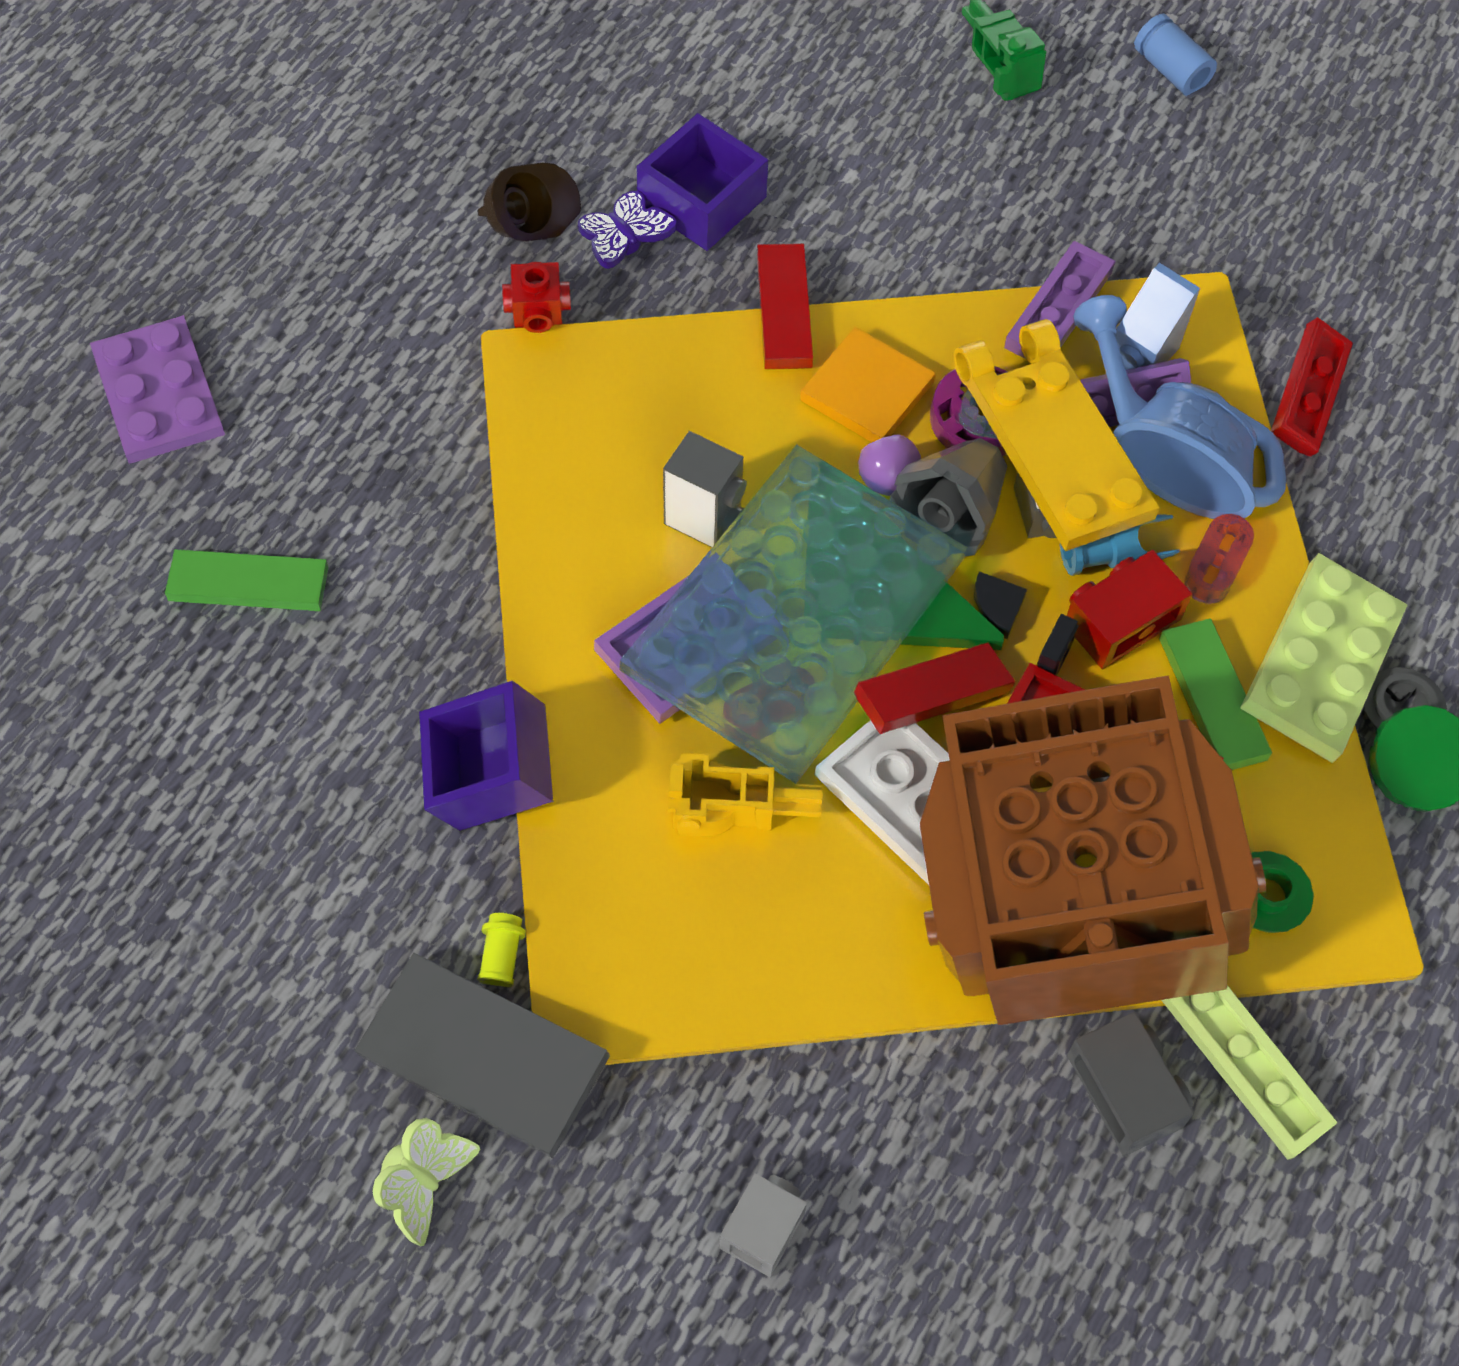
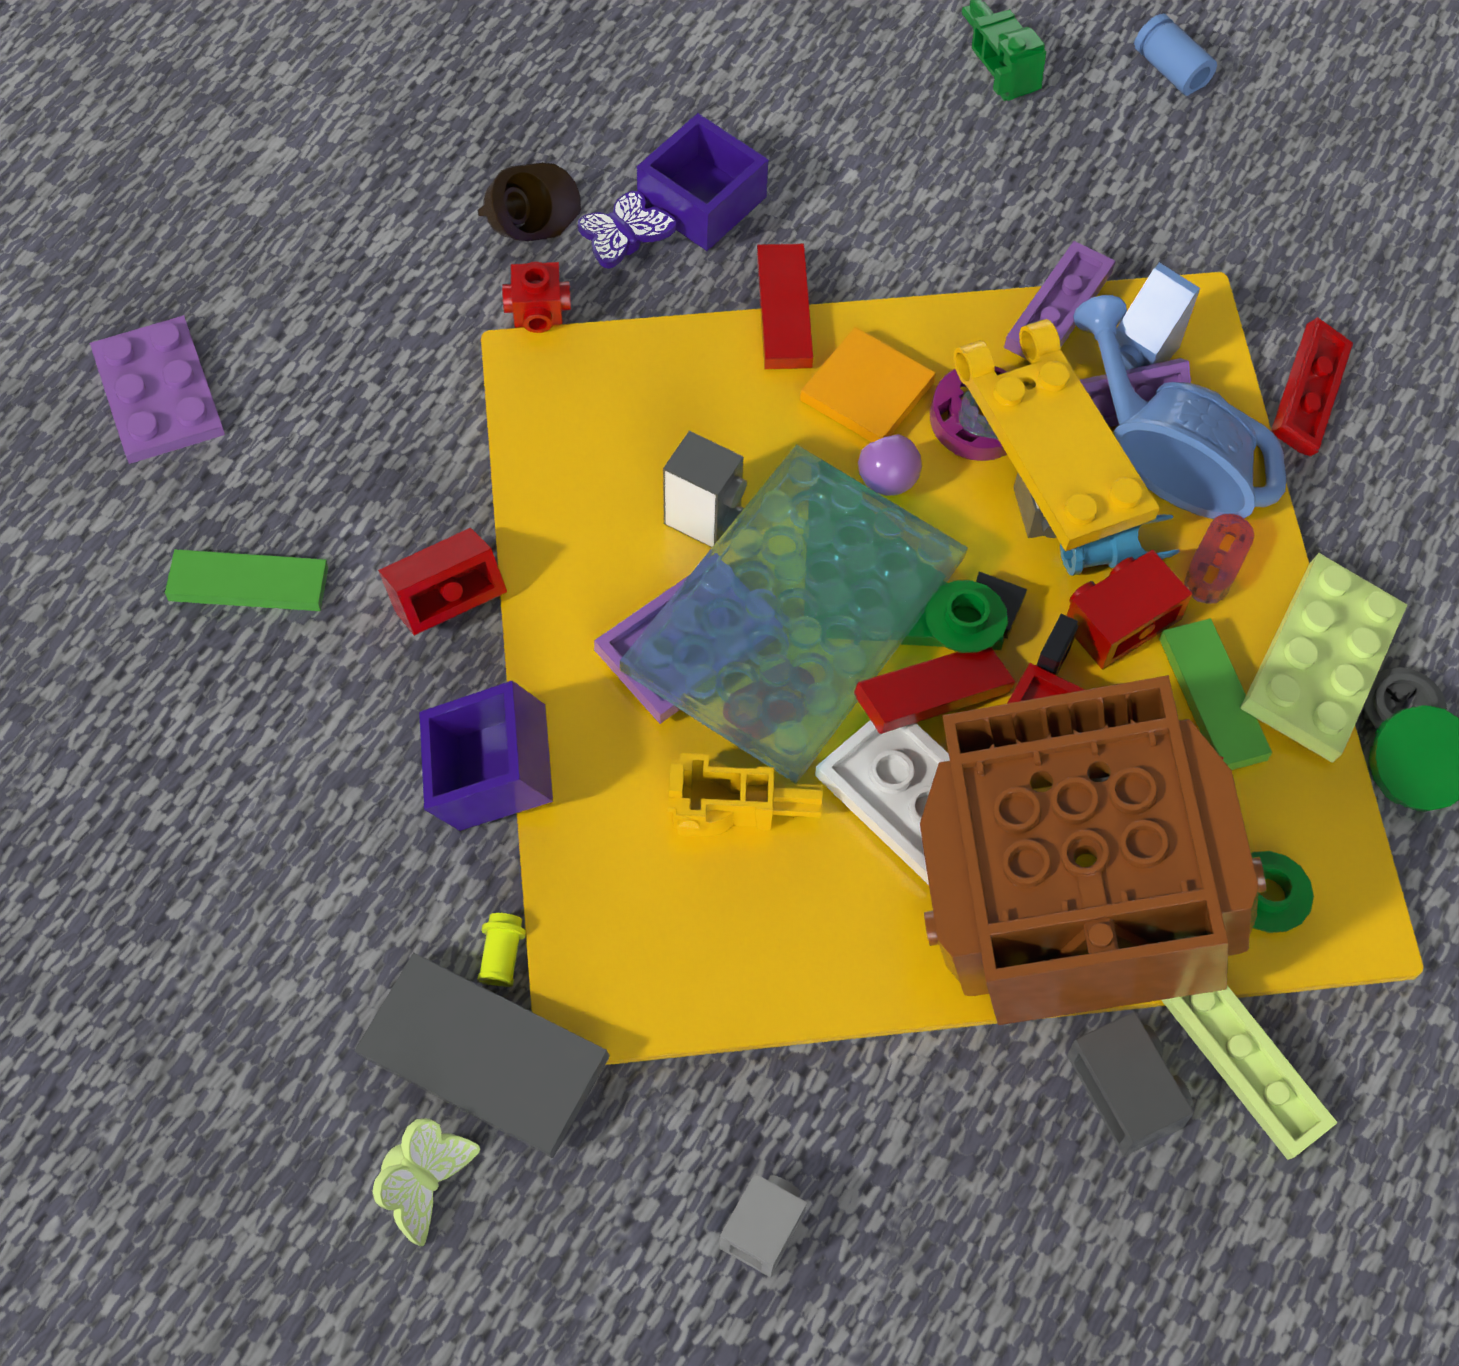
(443, 581): none -> red brick
(955, 490): dark grey cone -> none
(960, 635): none -> green piece

